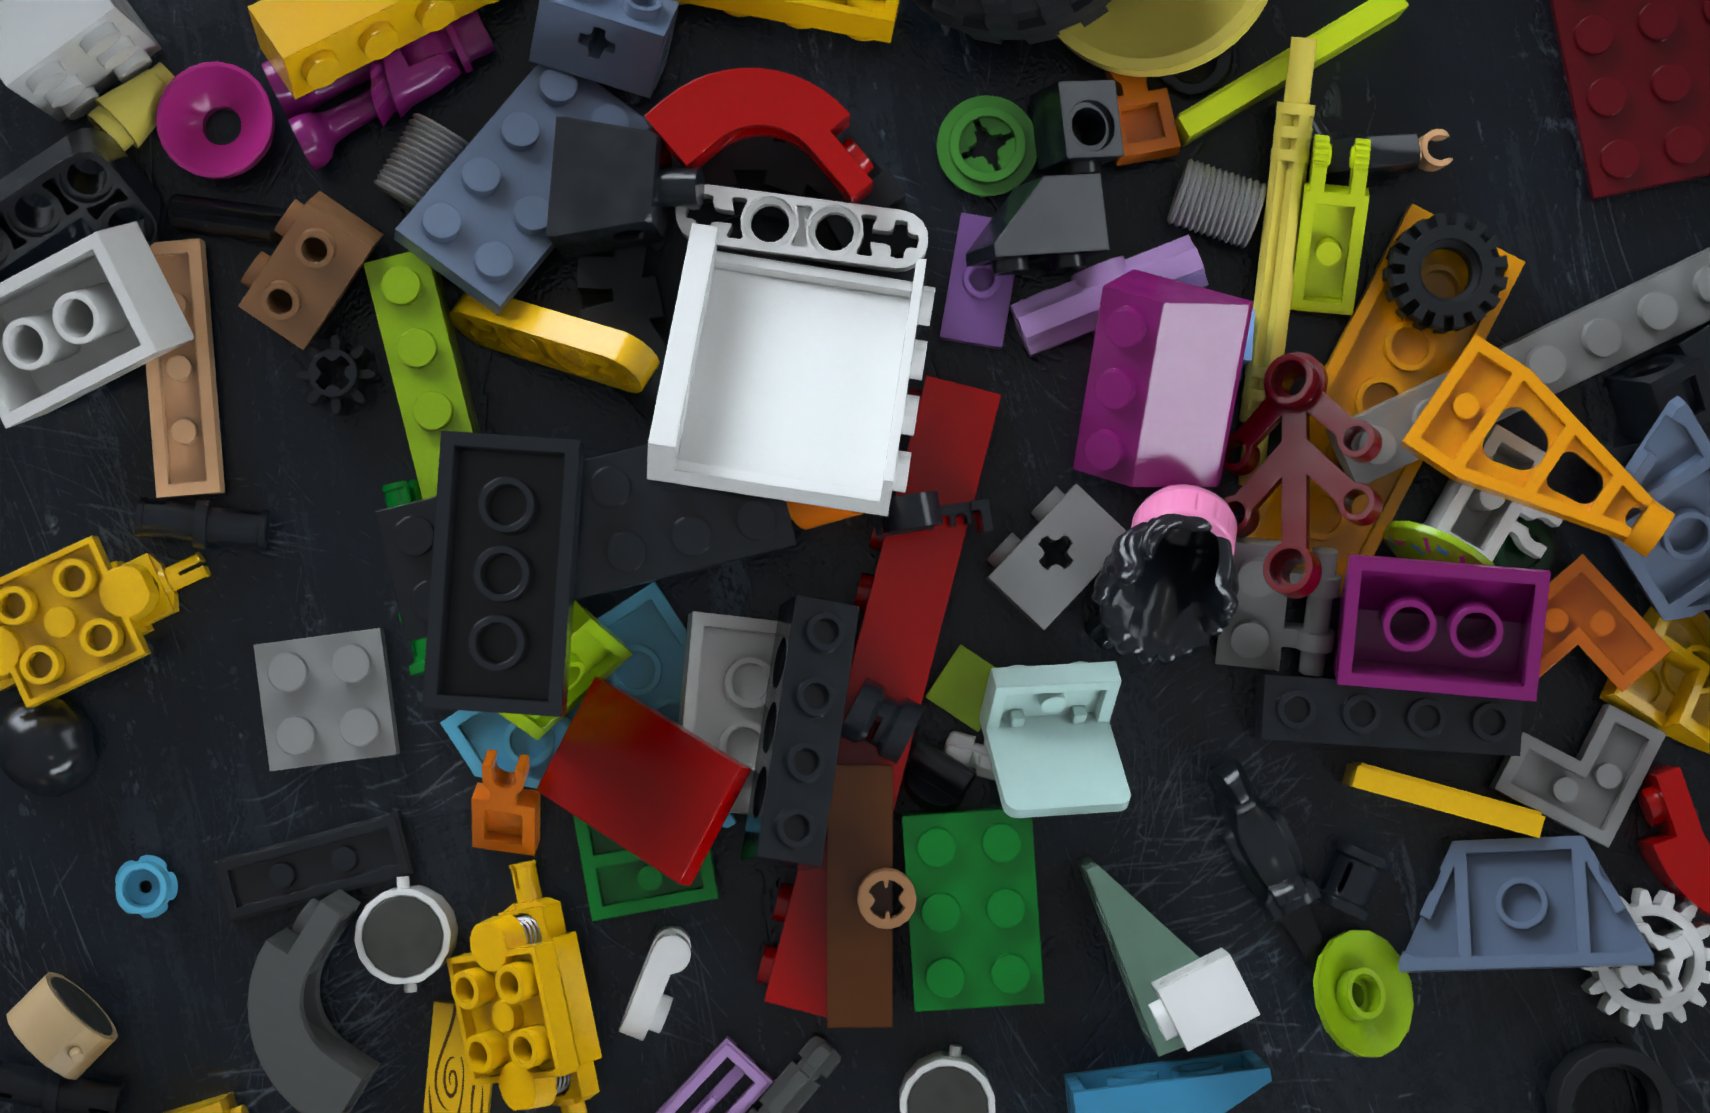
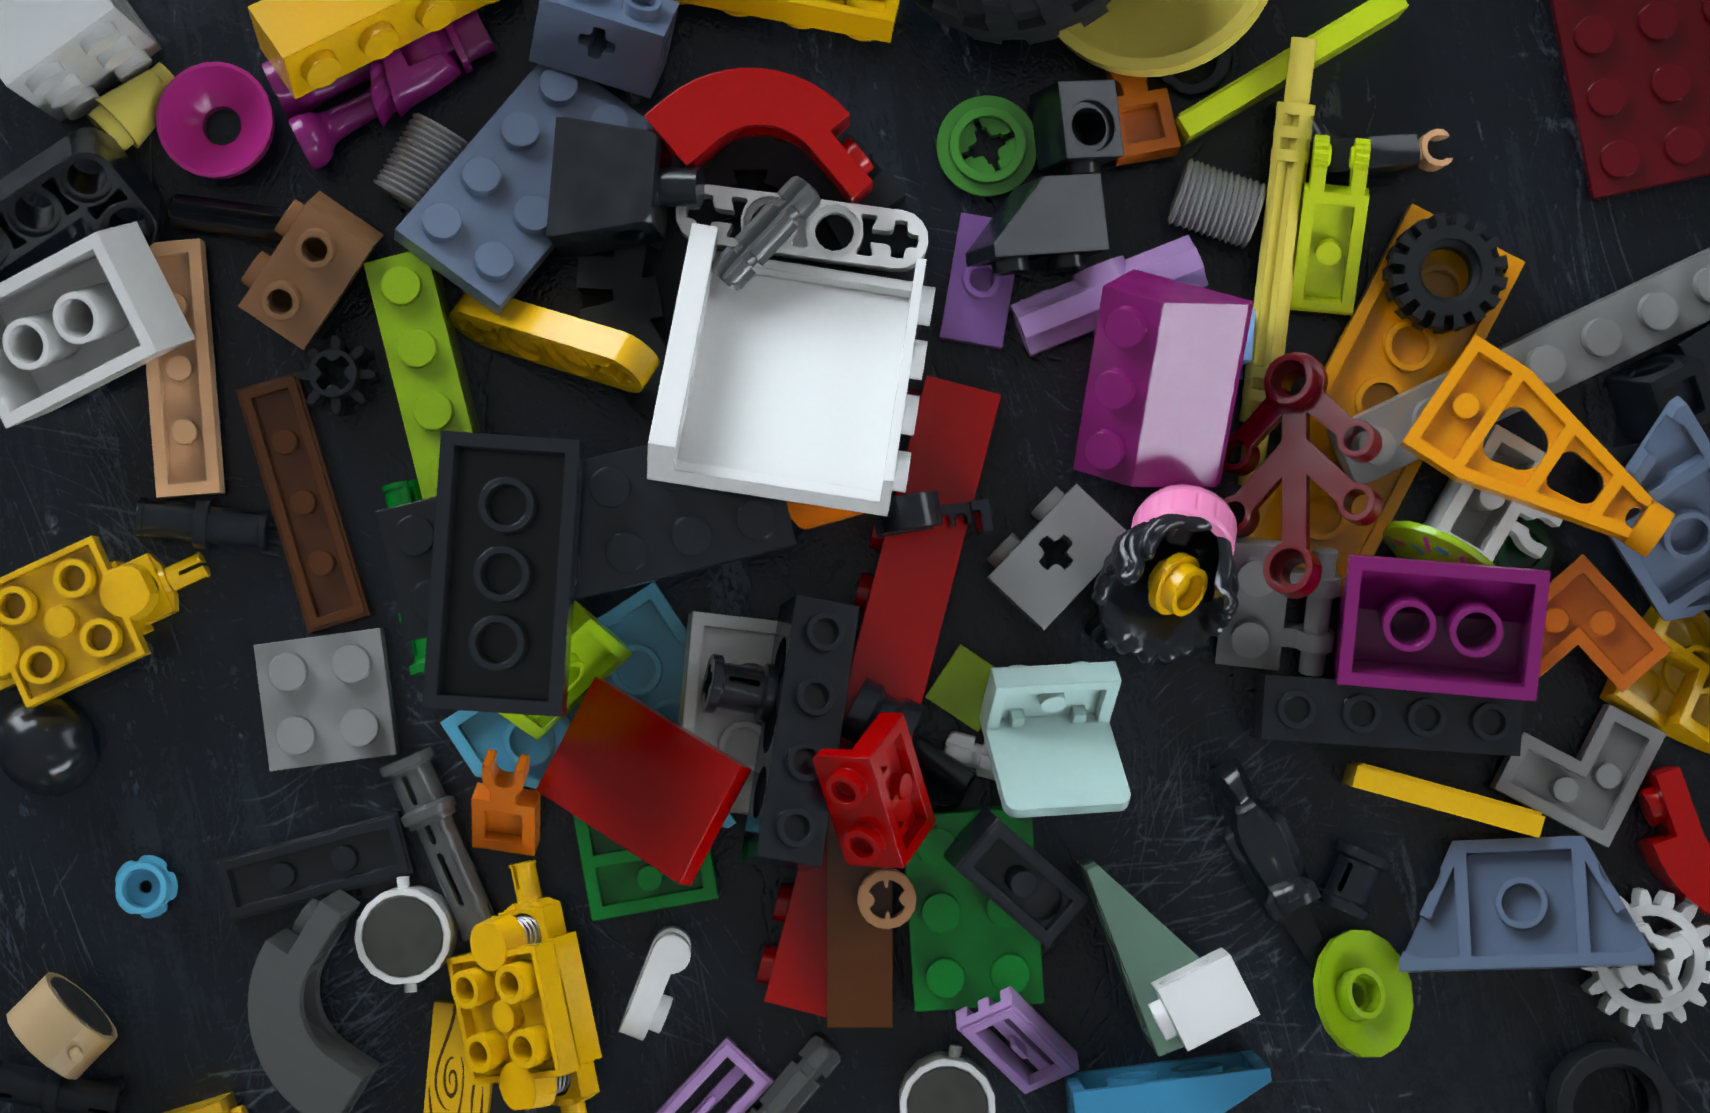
(304, 503): none -> reddish brown tile
(429, 813): none -> dark grey pin
(739, 688): none -> black bush
(766, 232): none -> dark grey axle
(877, 795): none -> red bracket
(1015, 877): none -> black slope
(1029, 1038): none -> lavender tile
(1177, 585): none -> yellow plate

